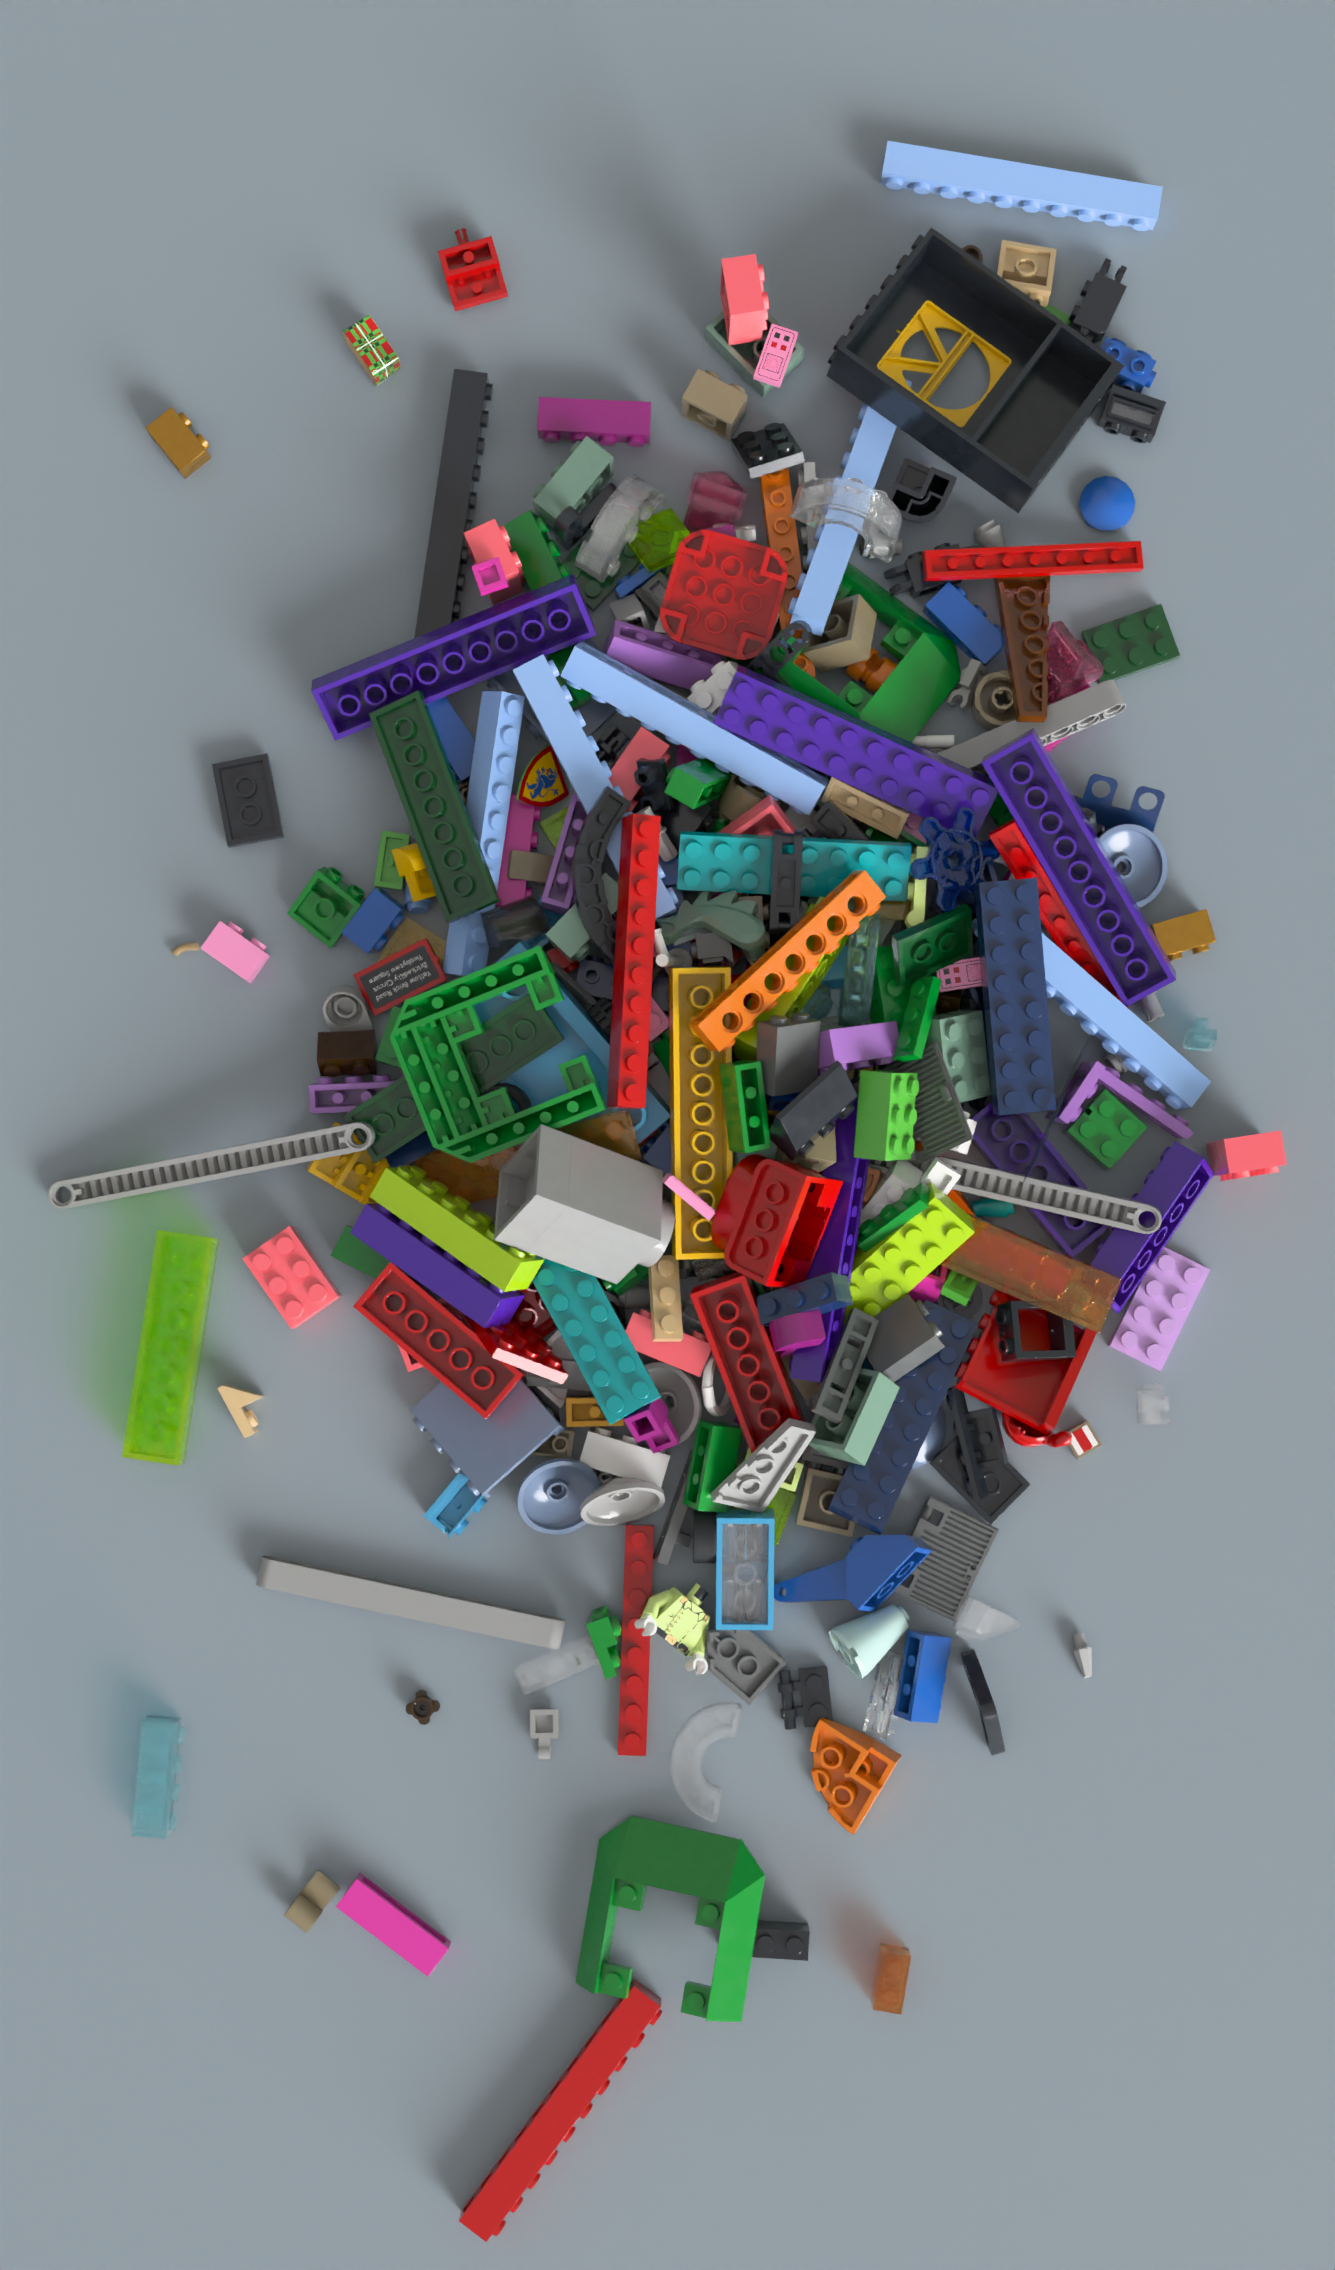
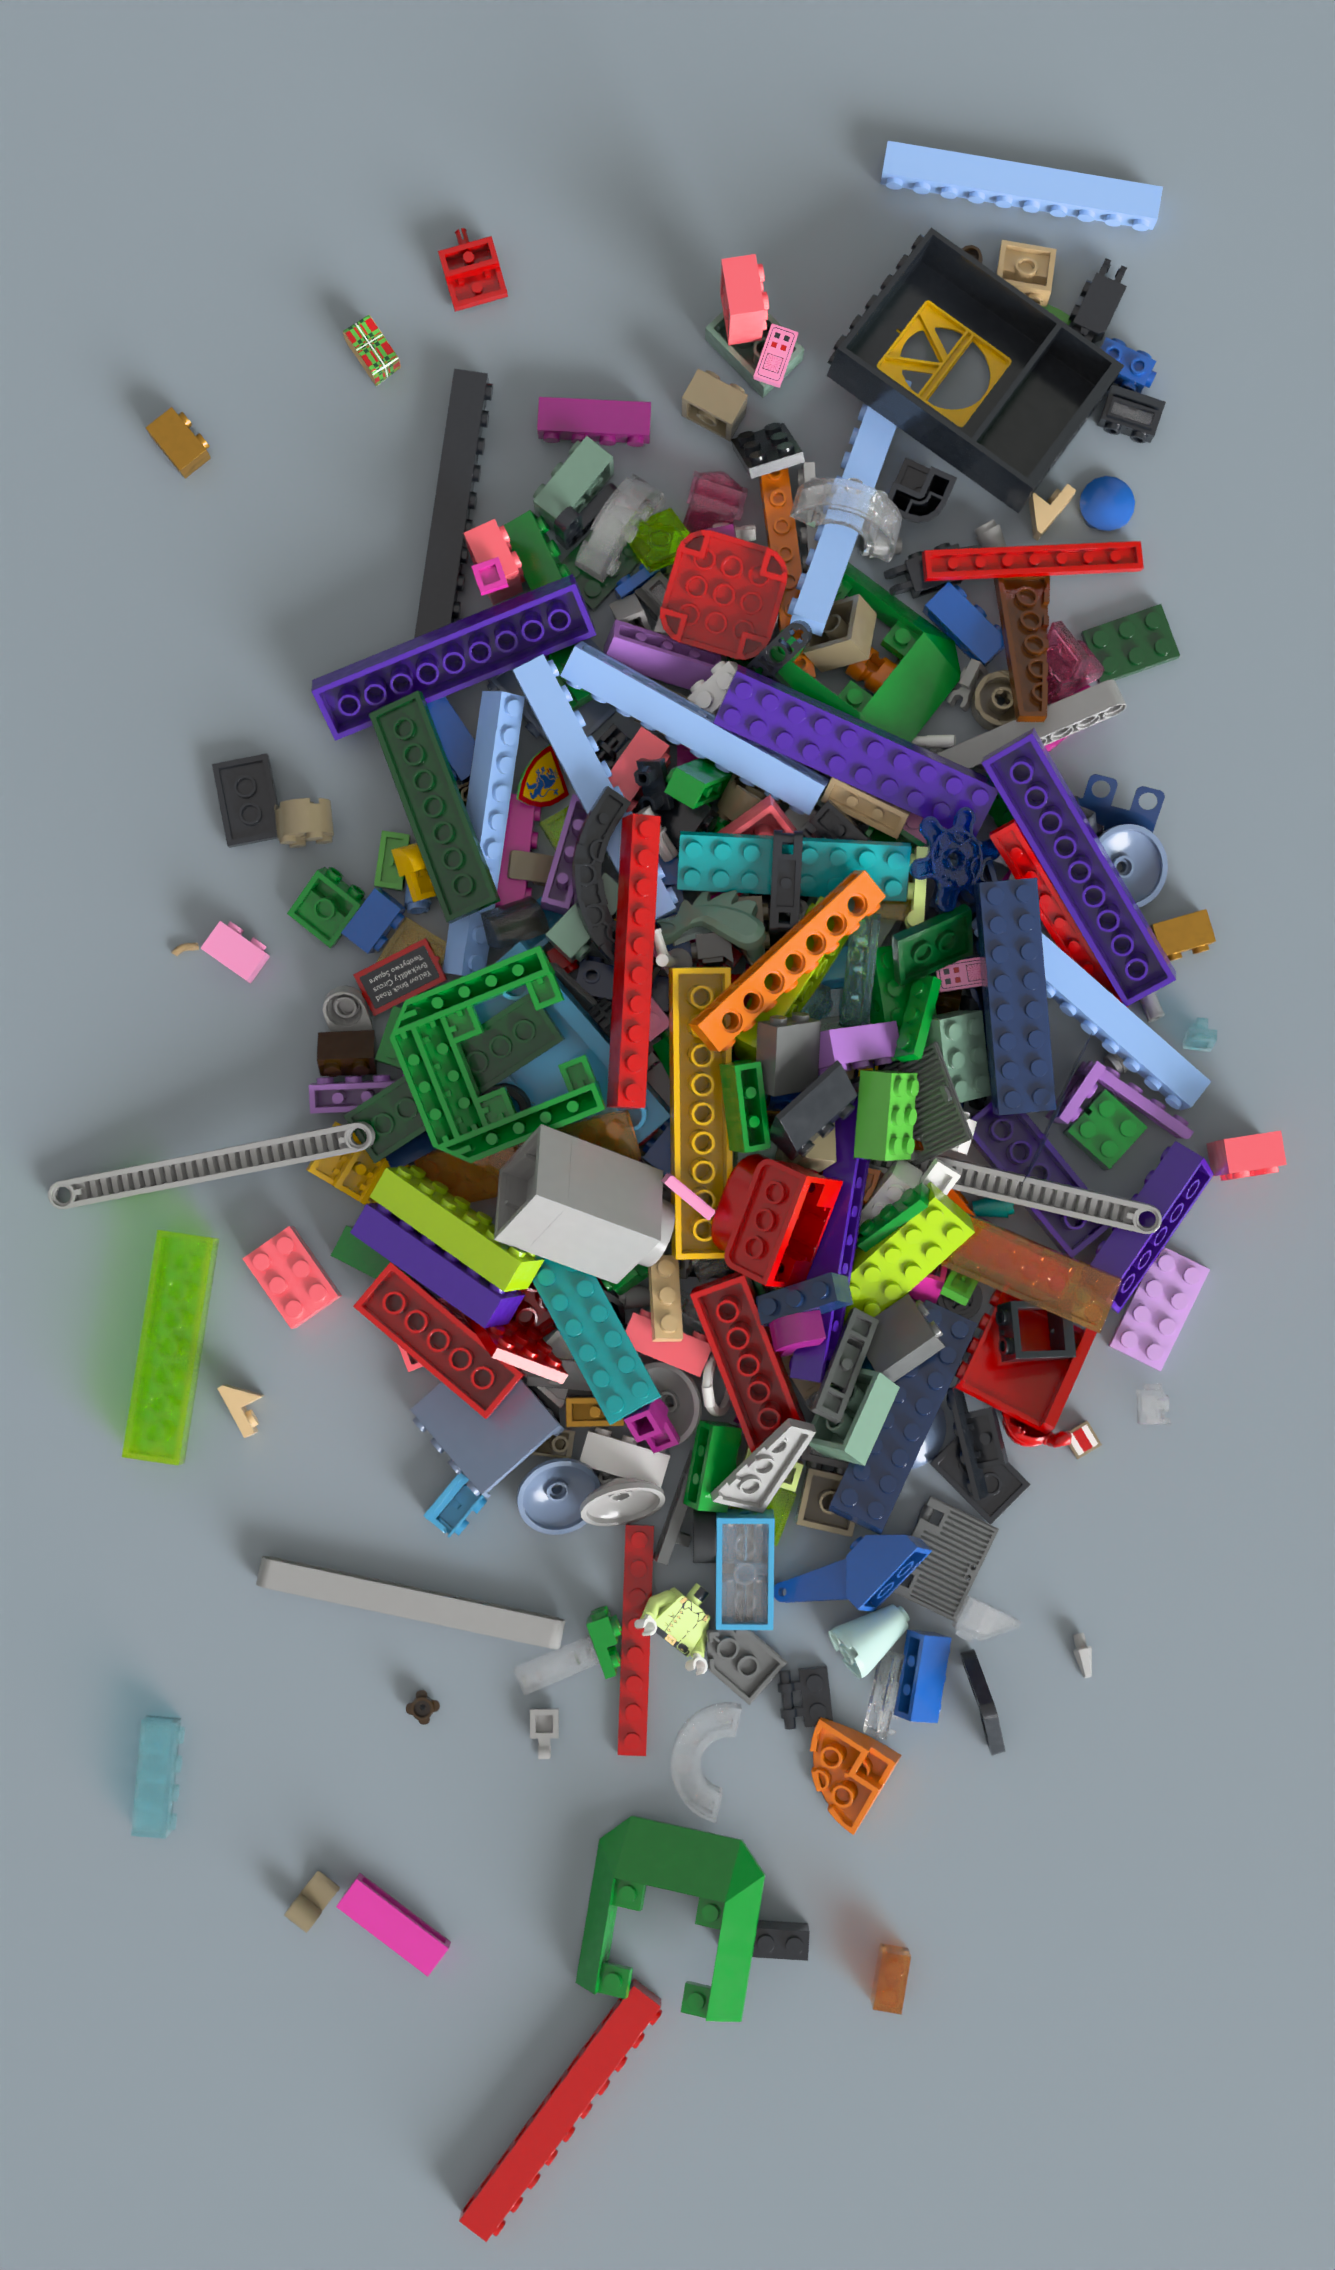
(304, 821): none -> dark tan brick
(1044, 514): none -> tan slope

